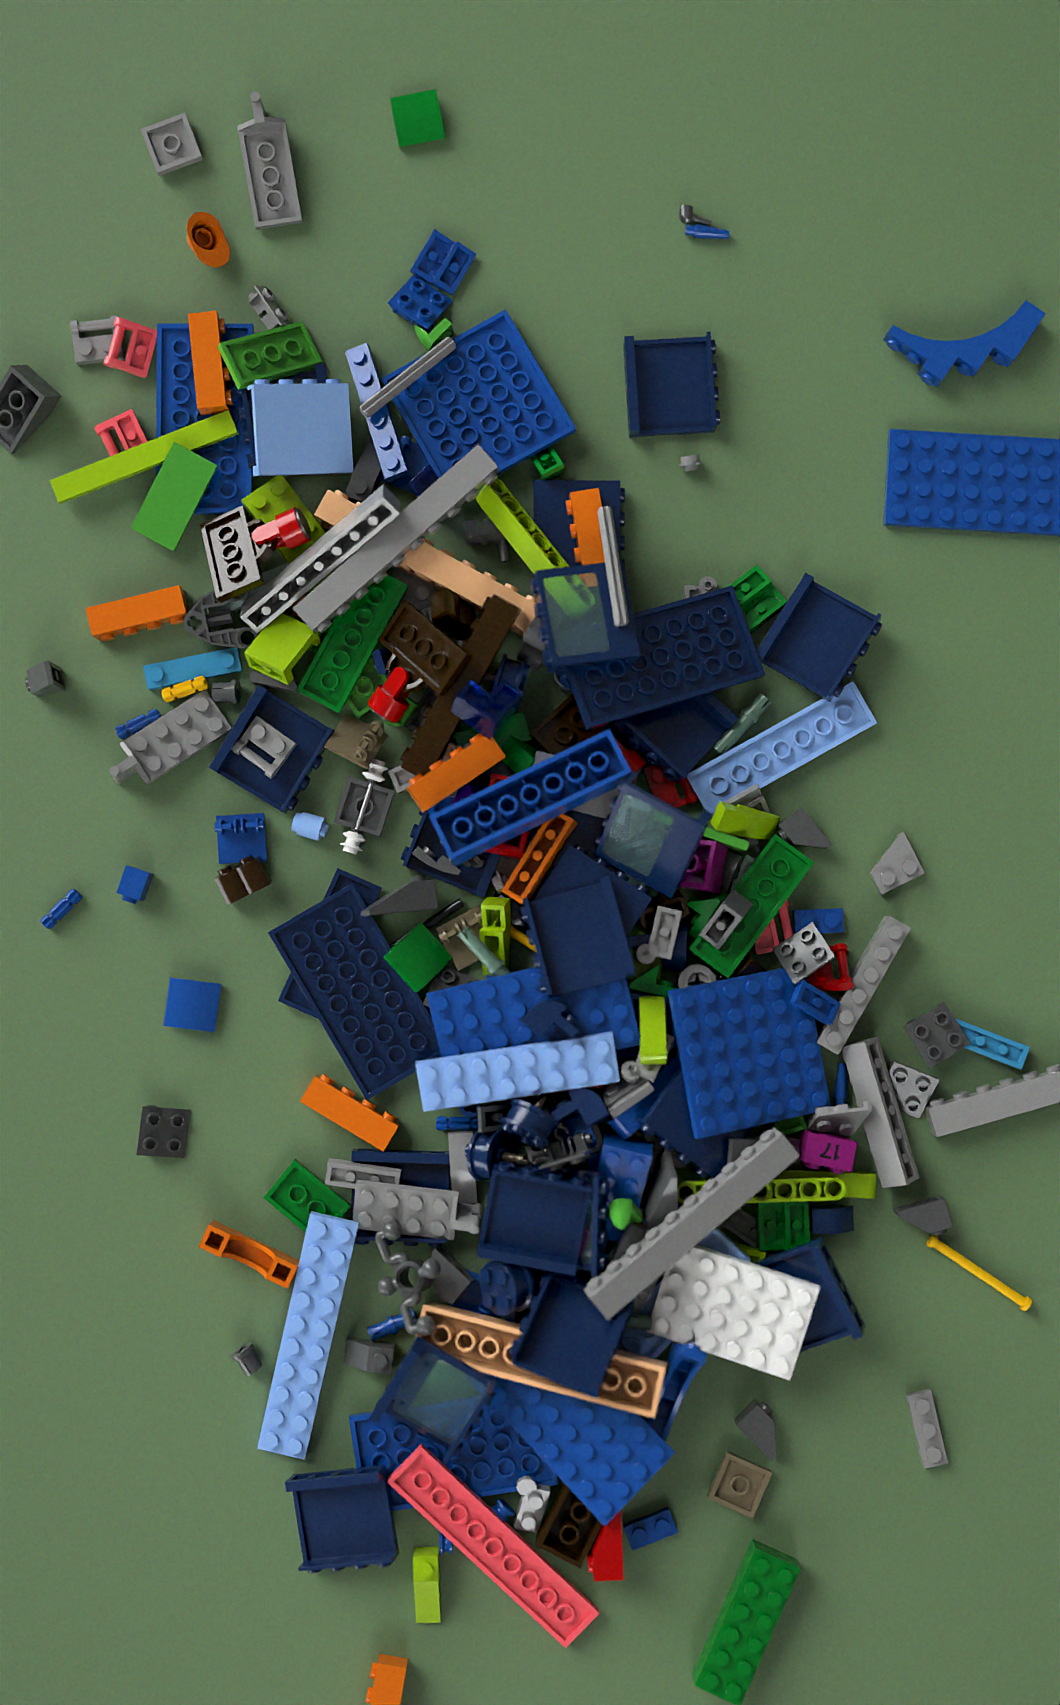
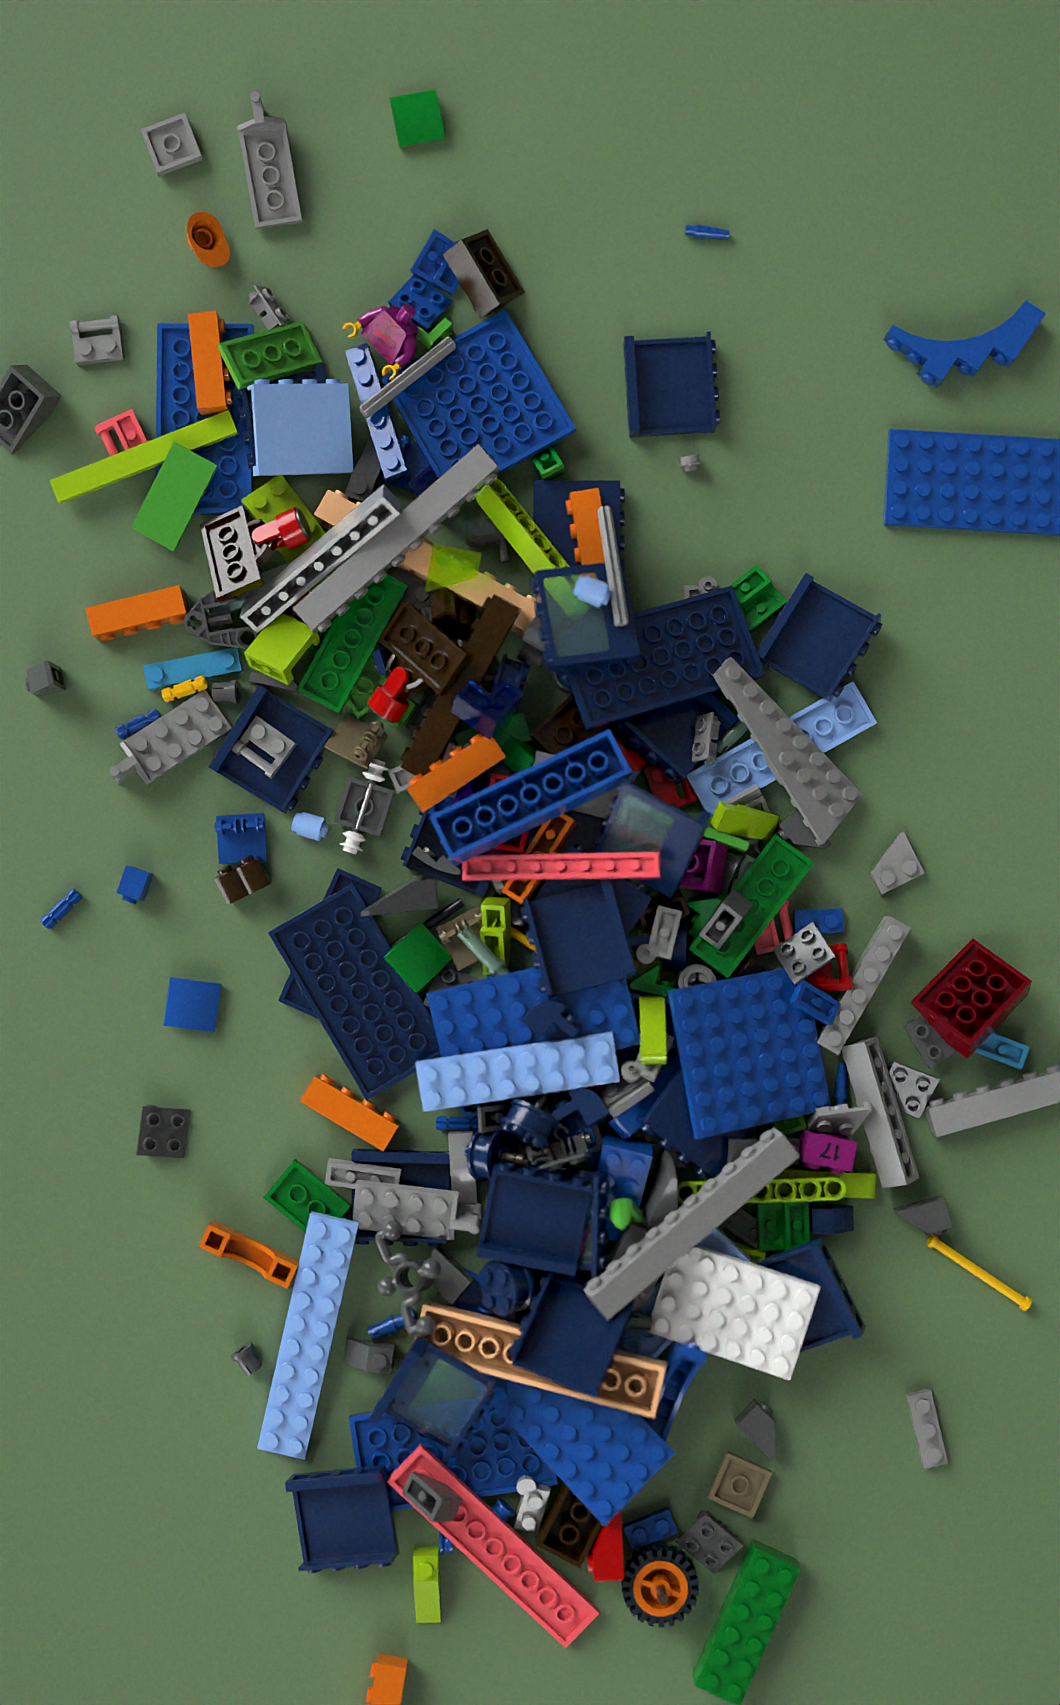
(139, 348): coral plate -> none
(390, 334): none -> magenta torso
(432, 1497): none -> dark grey slope
(451, 566): none -> clear neon green wing
(483, 273): none -> dark brown slope
(562, 866): none -> coral tile
(591, 591): none -> light blue brick
(660, 1584): none -> wheel
(686, 215): dark grey hand -> none
(705, 729): none -> light grey hinge
(710, 1542): none -> dark grey hinge
(797, 763): none -> light grey wing
(971, 997): none -> dark red slope

